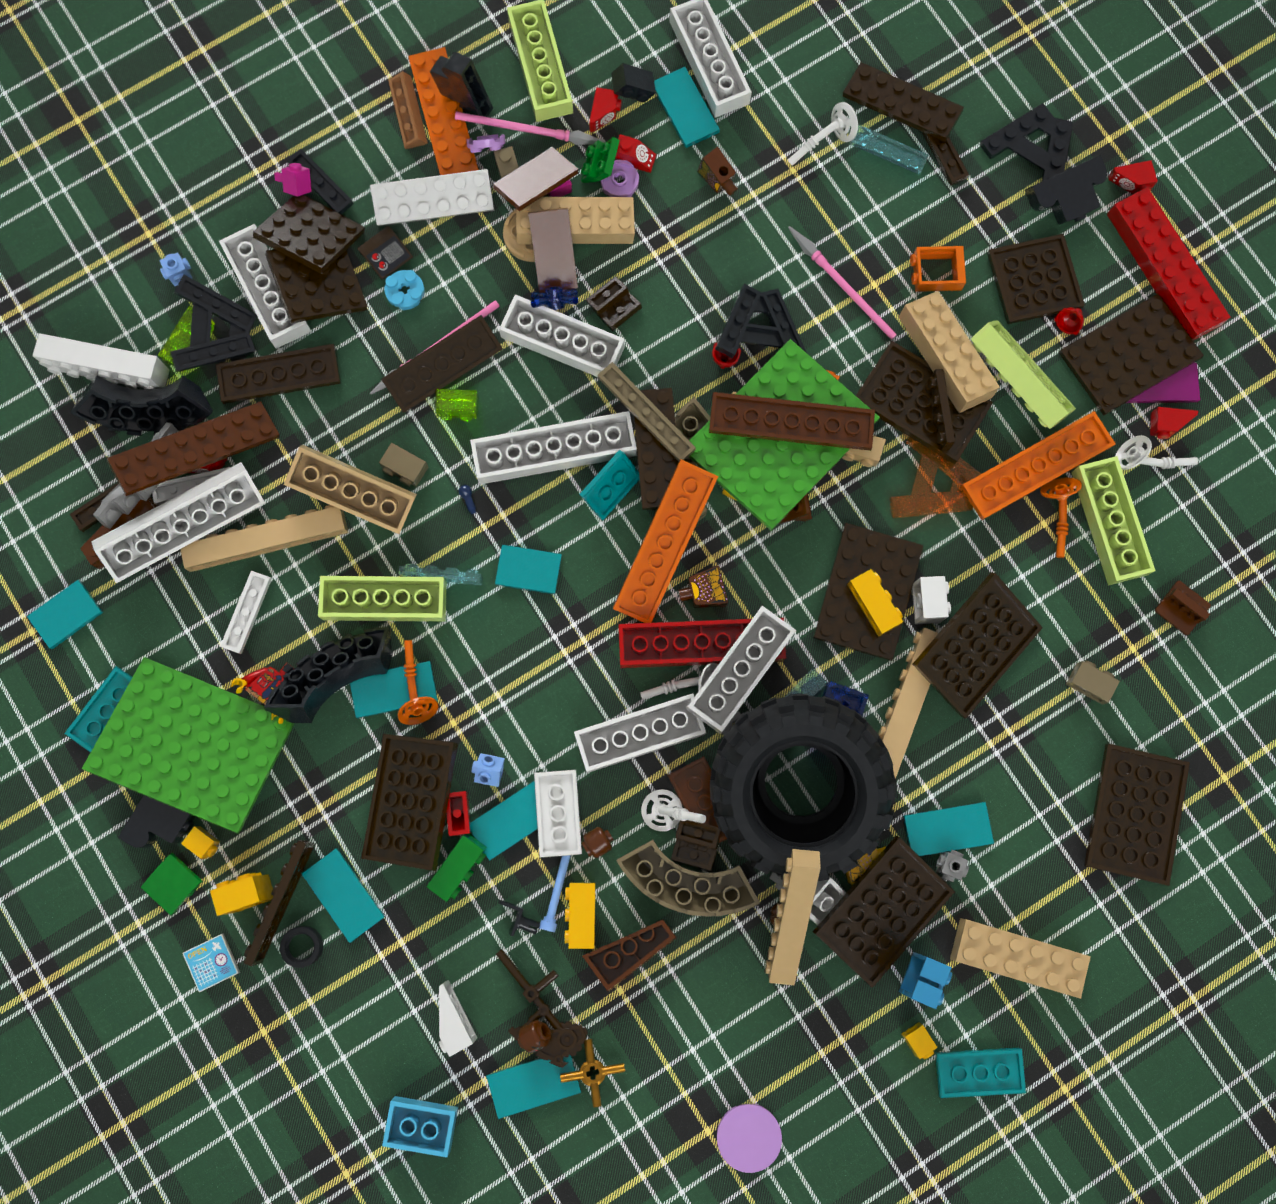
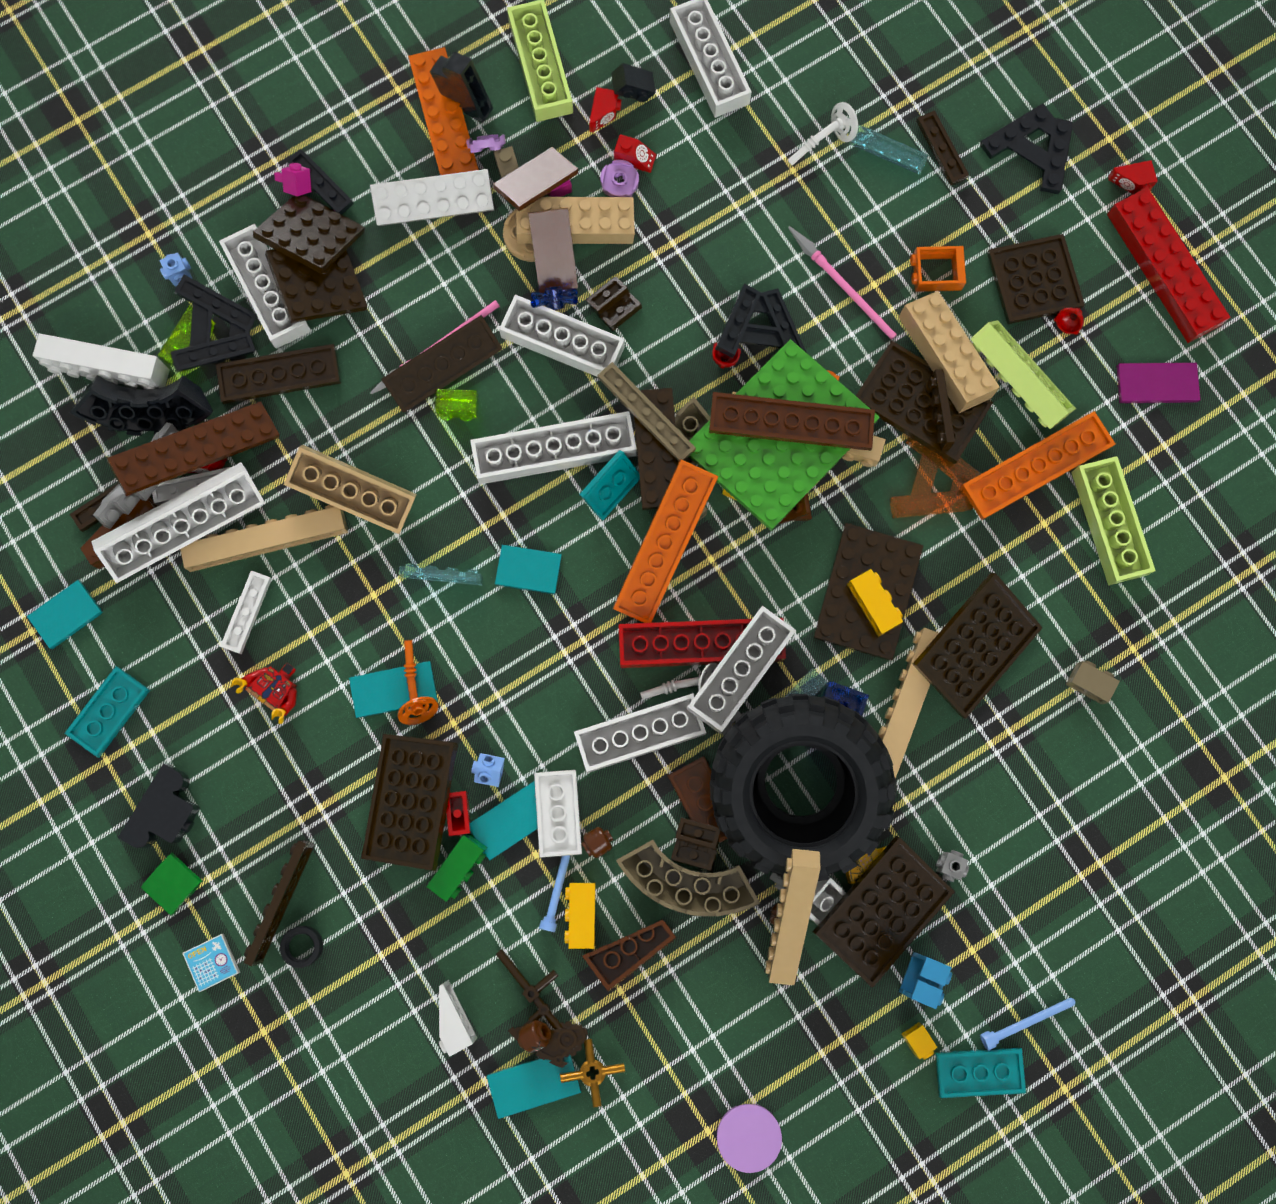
(189, 745): bright green plate -> none
(201, 843): yellow brick -> none
(242, 893): yellow brick -> none
(328, 671): black brick -> none
(343, 895): teal tile -> none
(382, 598): yellowish green brick -> none
(385, 252): slope -> none
(396, 282): medium azure plate -> none
(403, 465): dark tan brick -> none
(407, 110): medium nougat slope -> none
(420, 1126): medium azure brick -> none
(465, 492): dark blue piece -> none
(520, 921): black bracket -> none
(576, 137): bright pink piece -> none
(599, 160): green slope -> none
(678, 813): white dish -> none
(685, 107): teal tile -> none
(705, 589): torso -> none
(718, 172): reddish brown torso -> none
(903, 101): dark brown plate -> none
(930, 600): white brick -> none
(948, 829): teal tile -> none
(990, 1039): none -> light blue piece
(1020, 958): tan brick -> none
(1061, 491): orange dish -> none
(1070, 192): black brick -> none
(1130, 354): dark brown plate -> none
(1137, 814): dark brown plate -> none
(1138, 455): white dish -> none
(1168, 421): red slope -> none
(1183, 608): reddish brown bracket -> none

